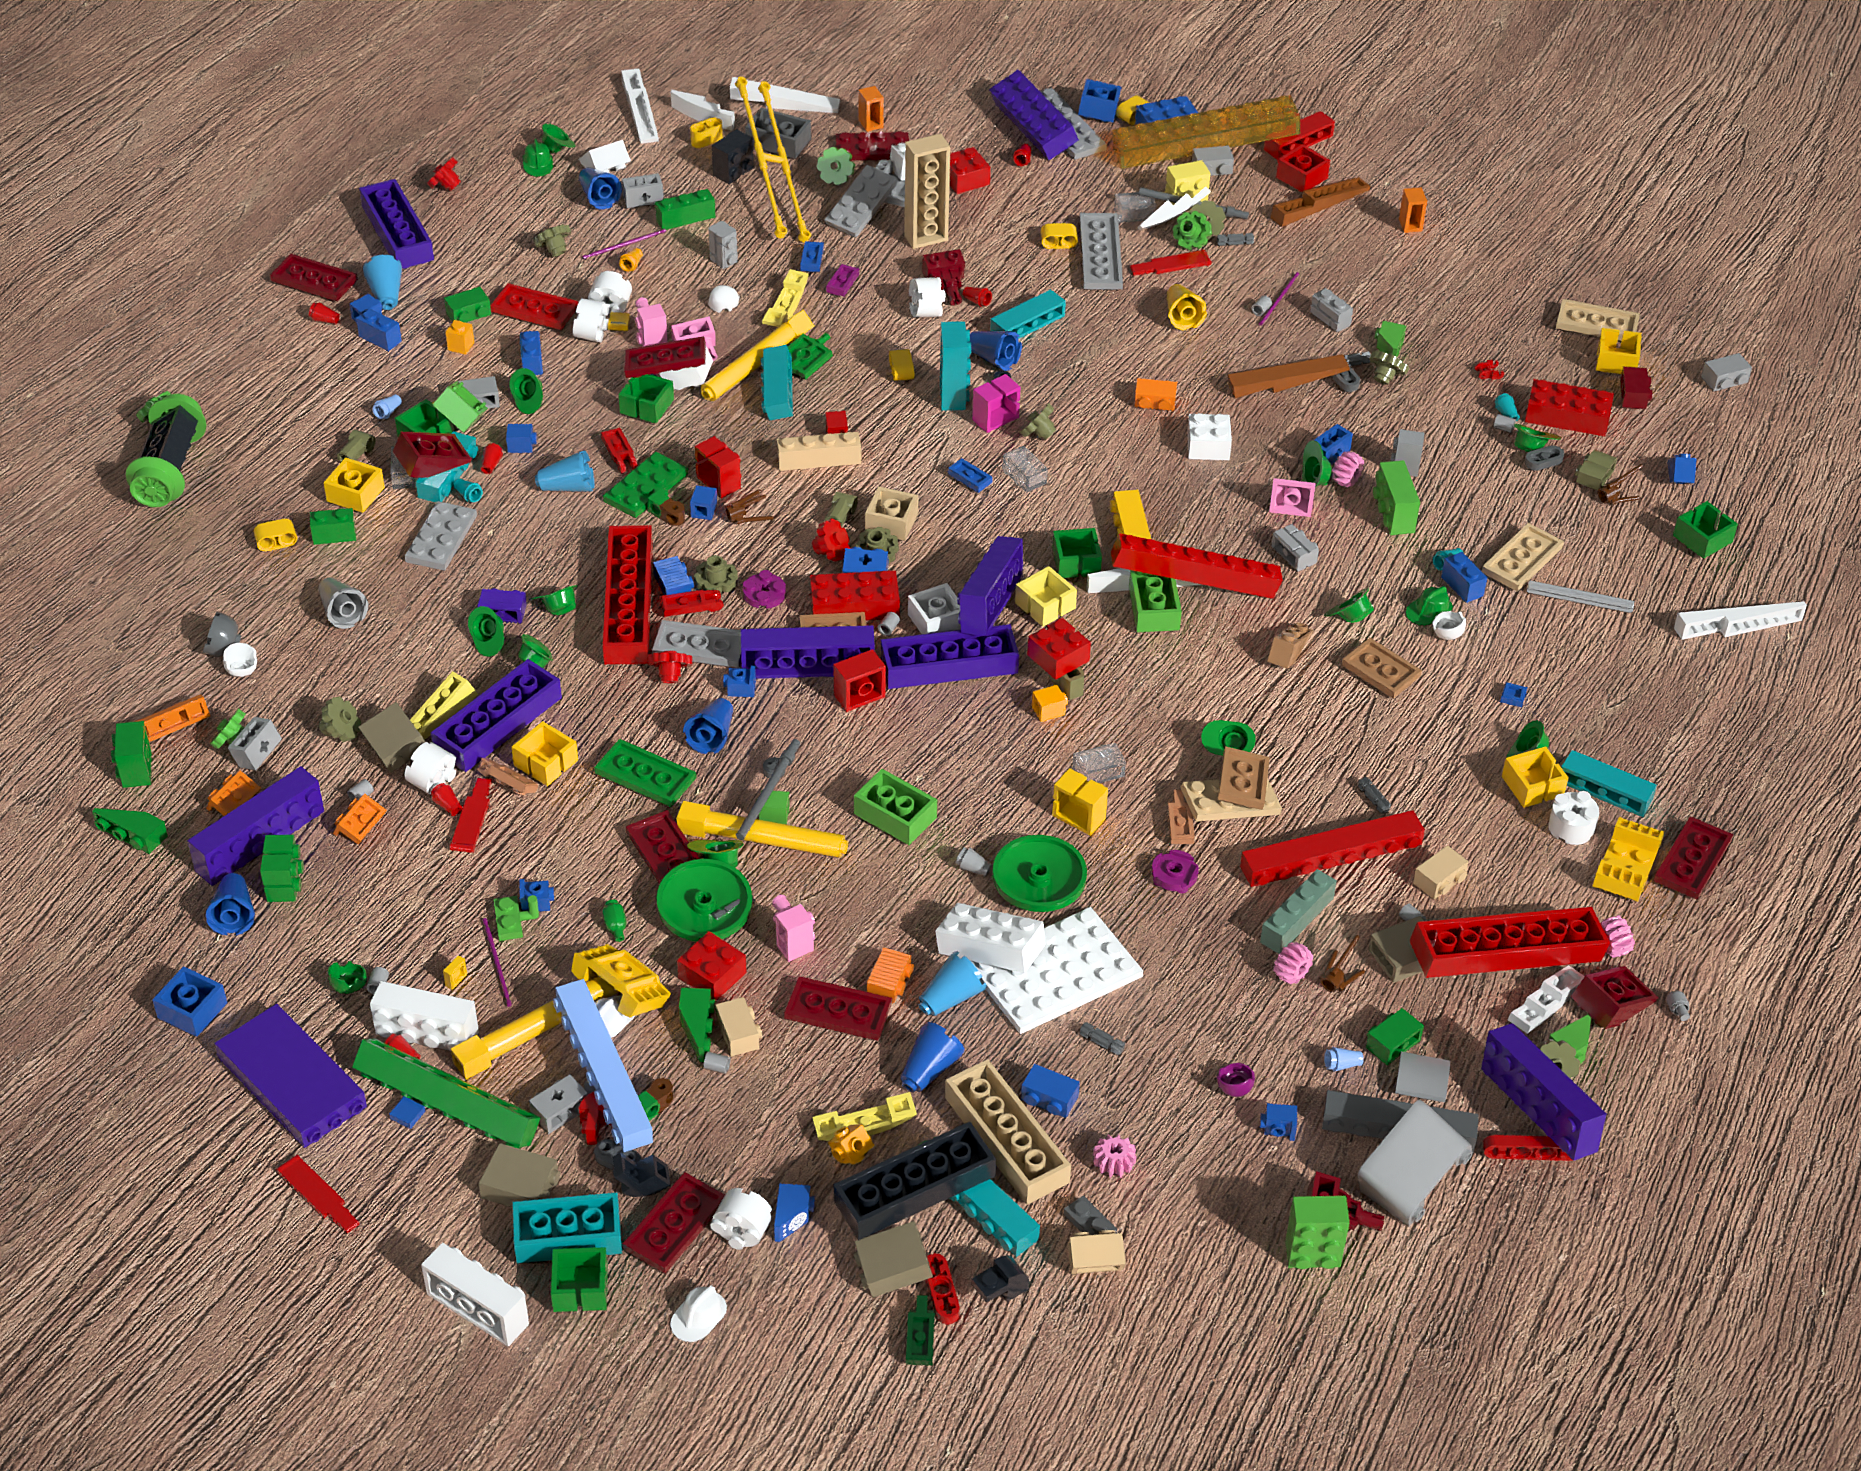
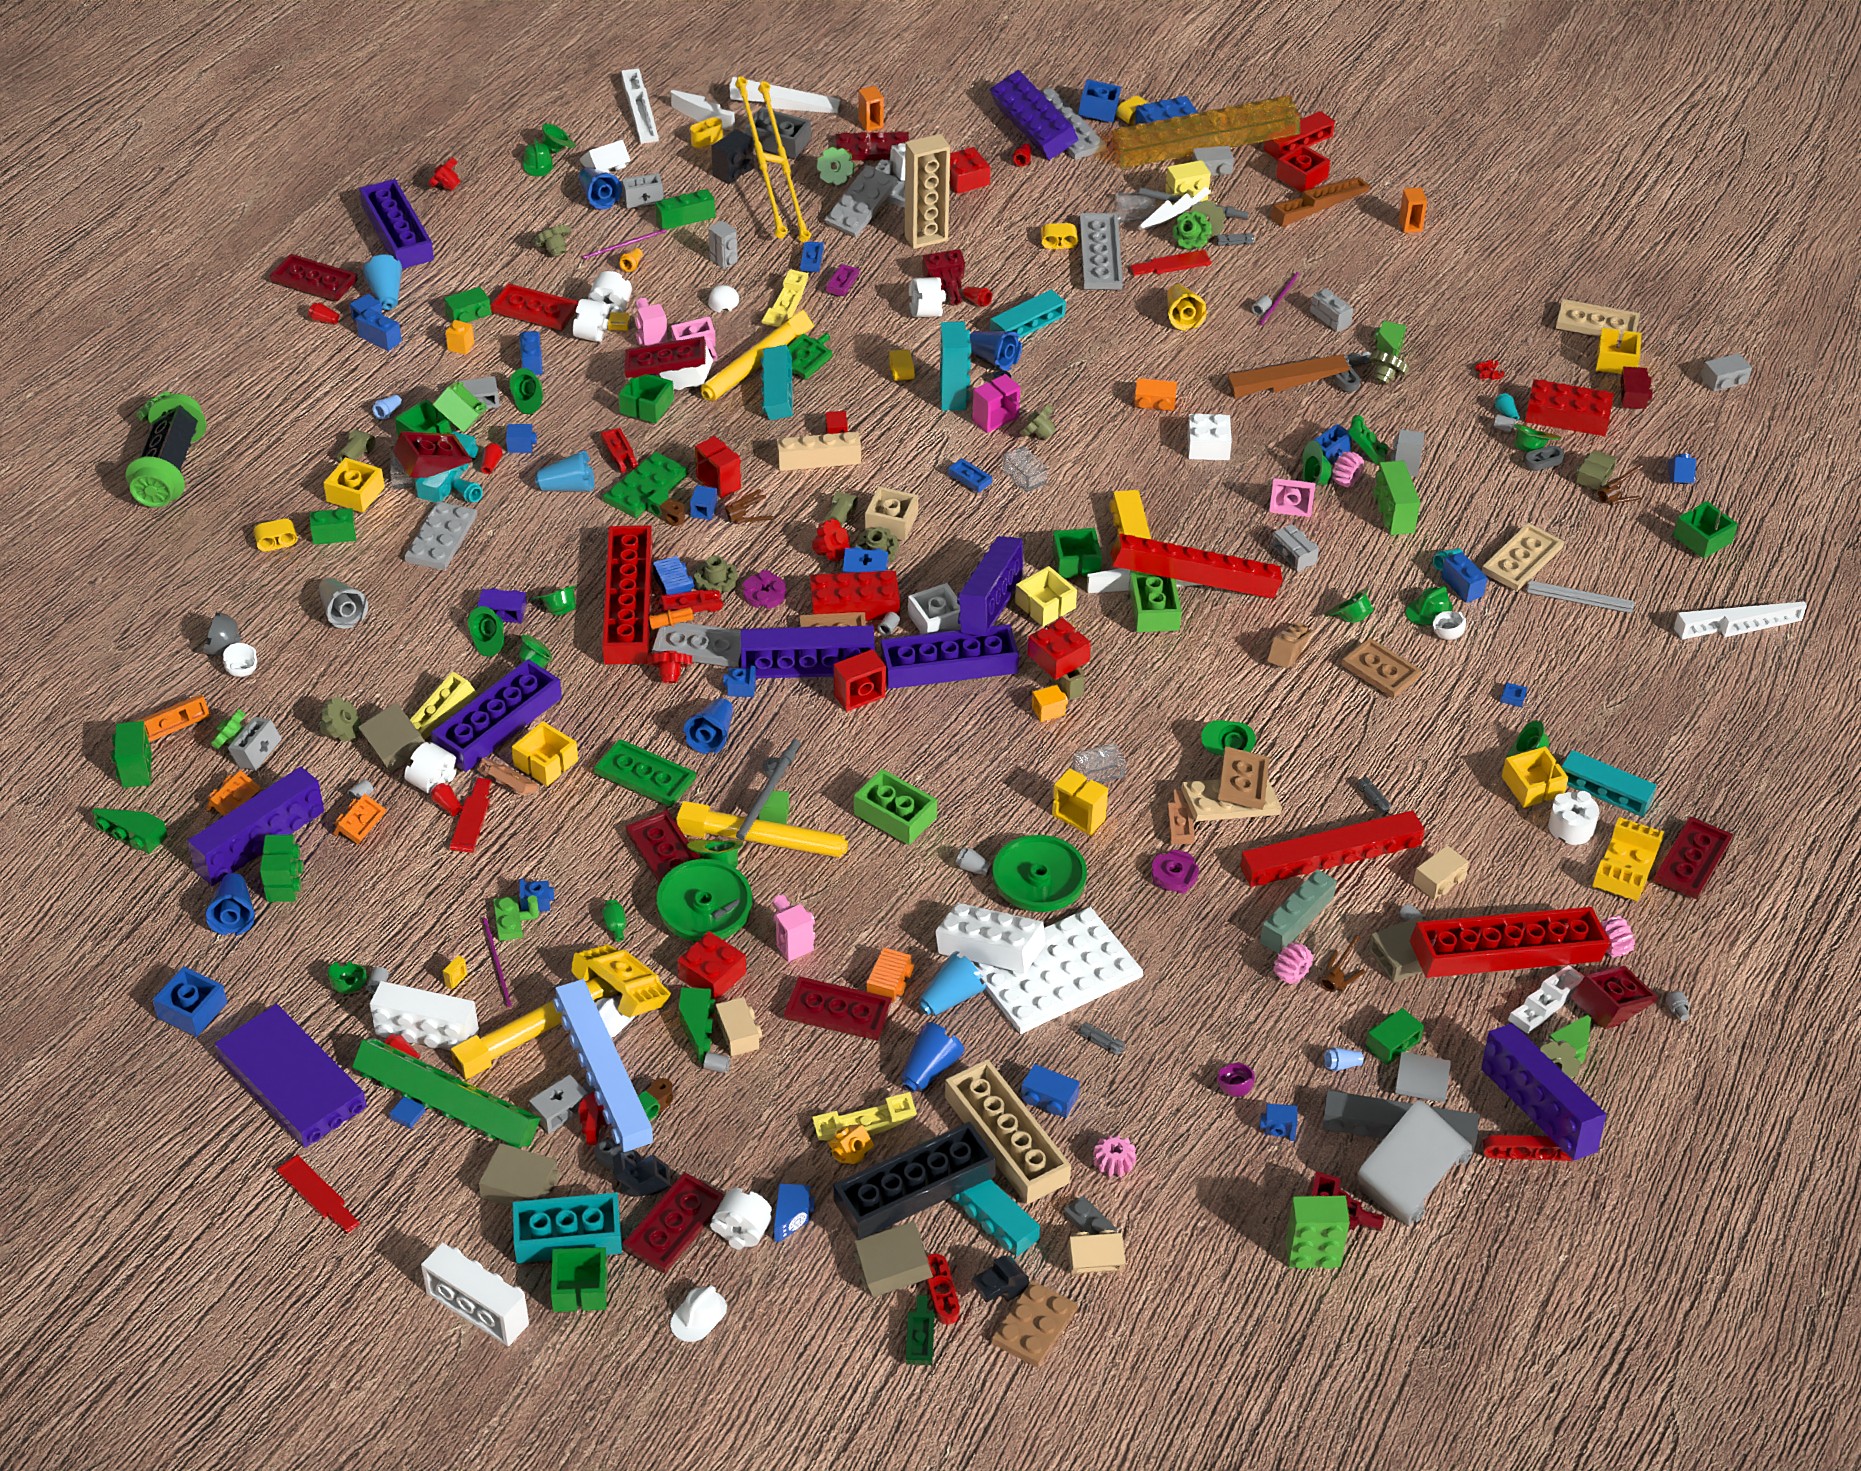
(671, 618): none -> orange axle
(1034, 1323): none -> medium nougat plate
(1367, 440): none -> green plate

